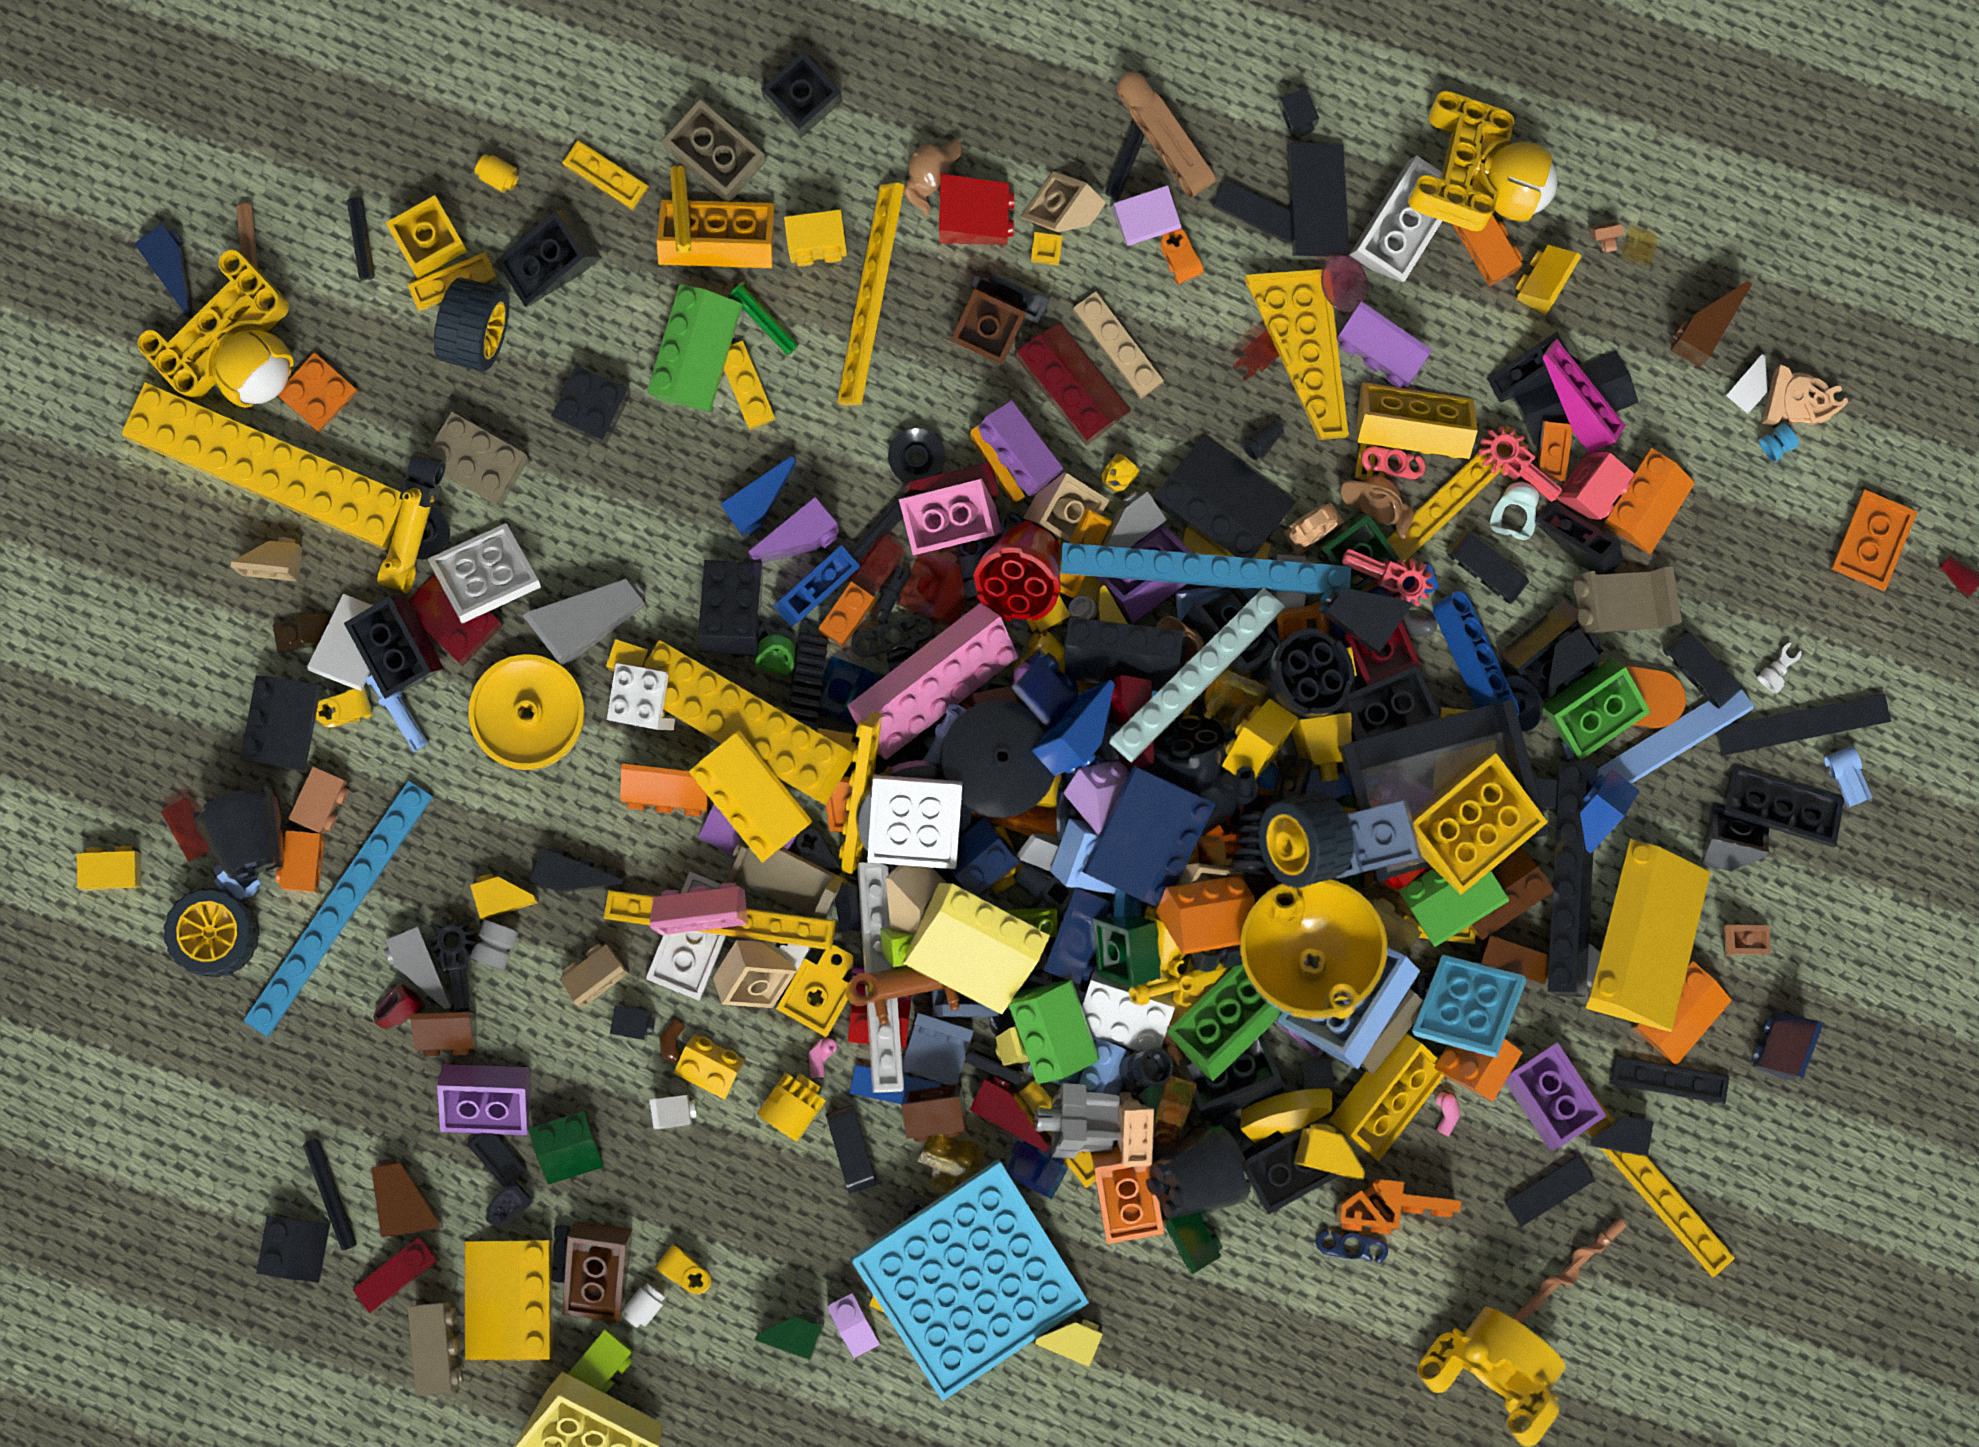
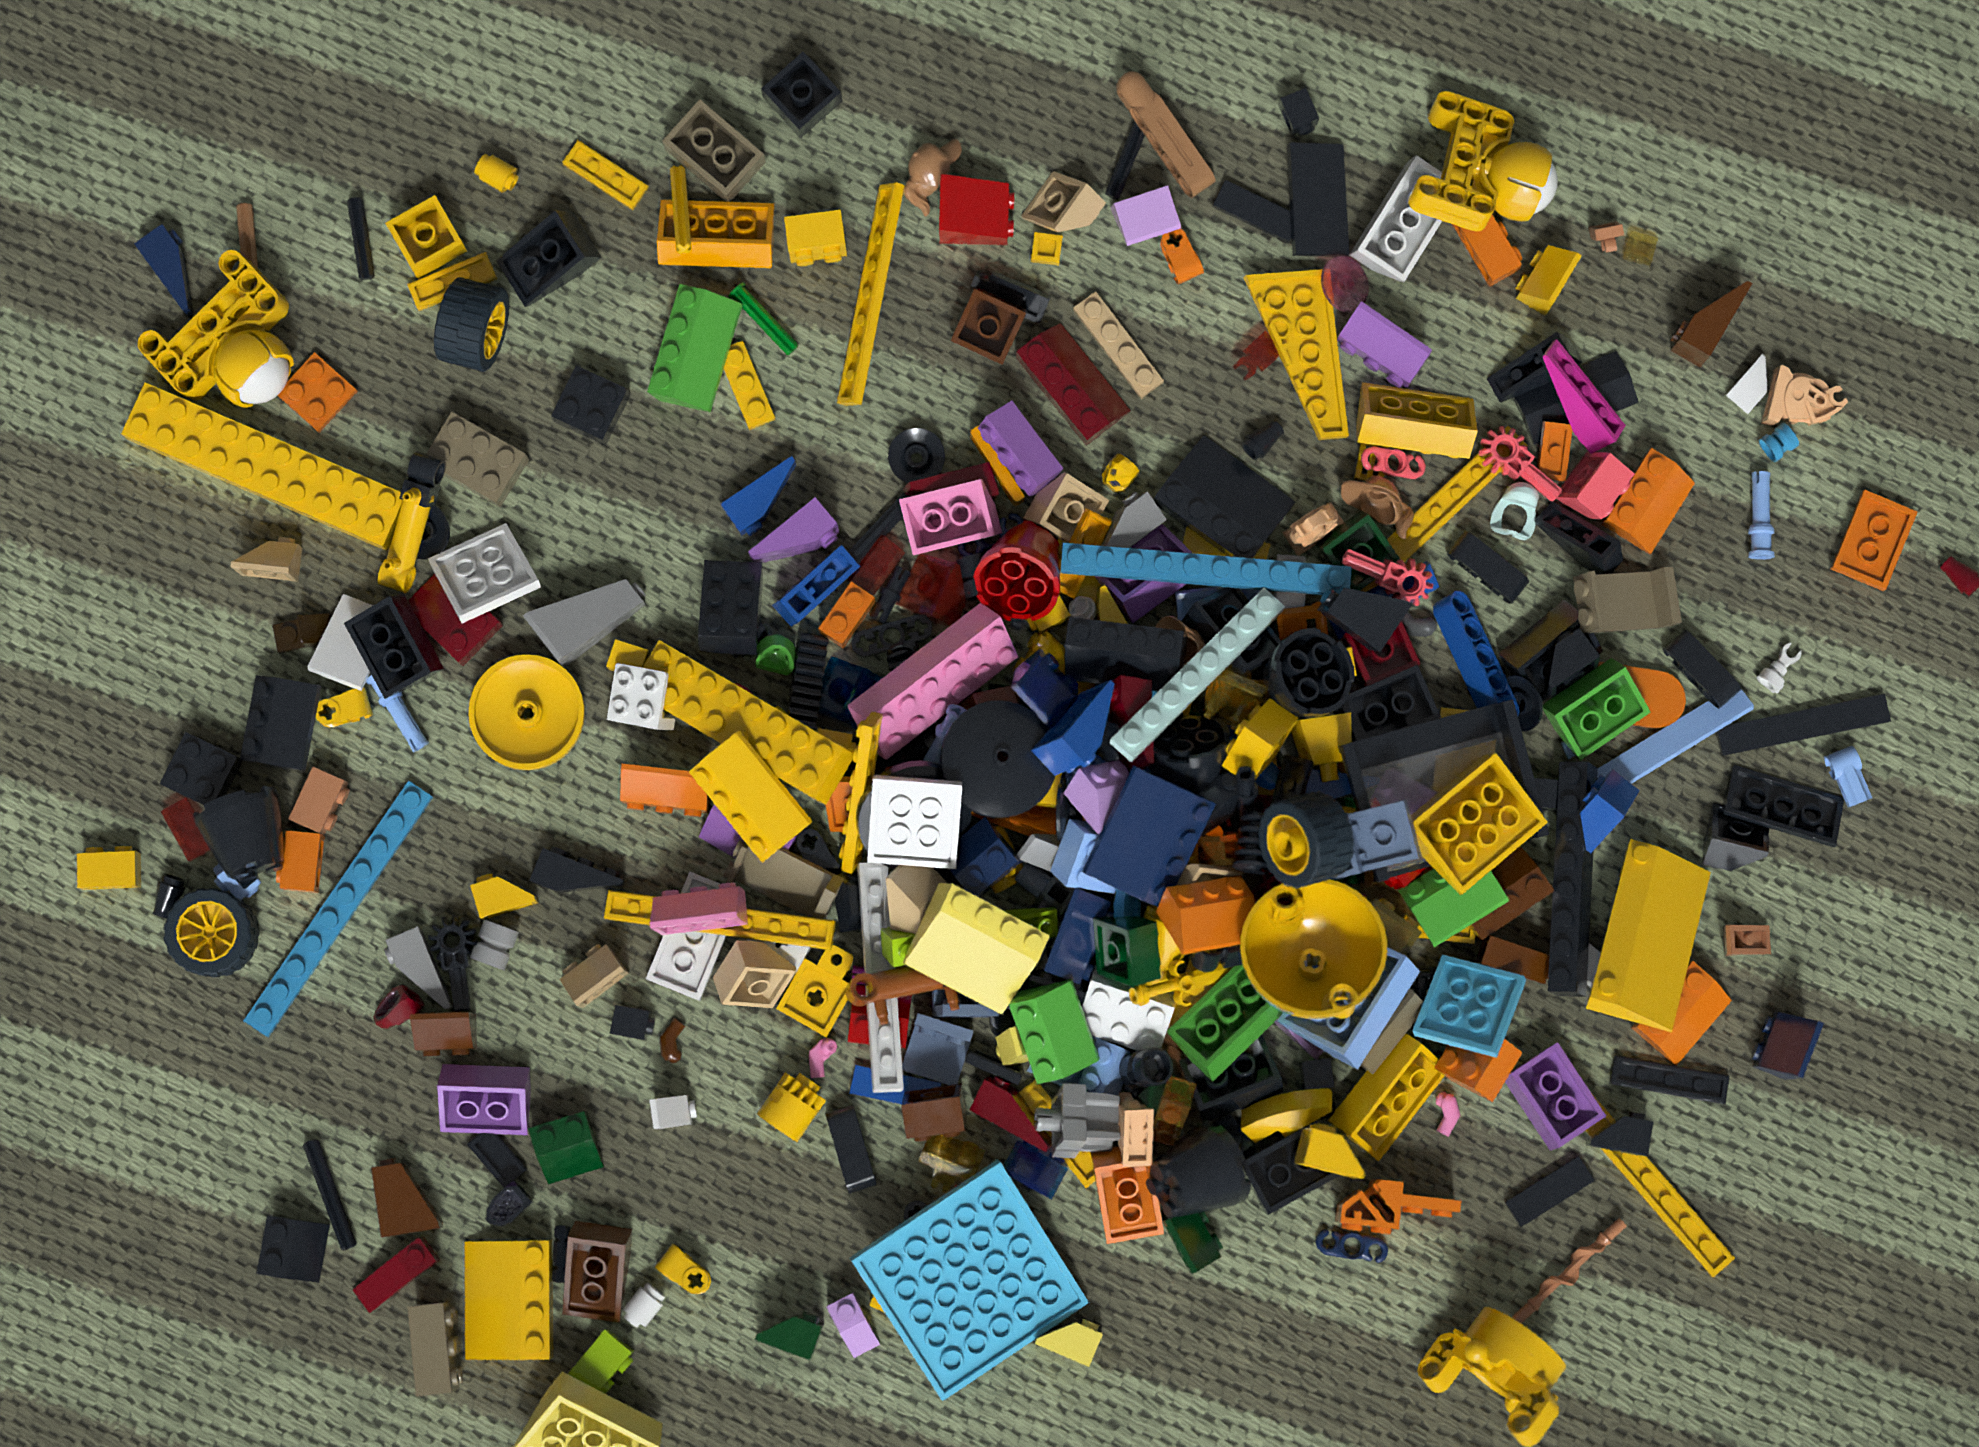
(168, 892): none -> black cone
(200, 770): none -> black brick
(709, 1066): yellow bracket -> none
(1761, 528): none -> light blue pin

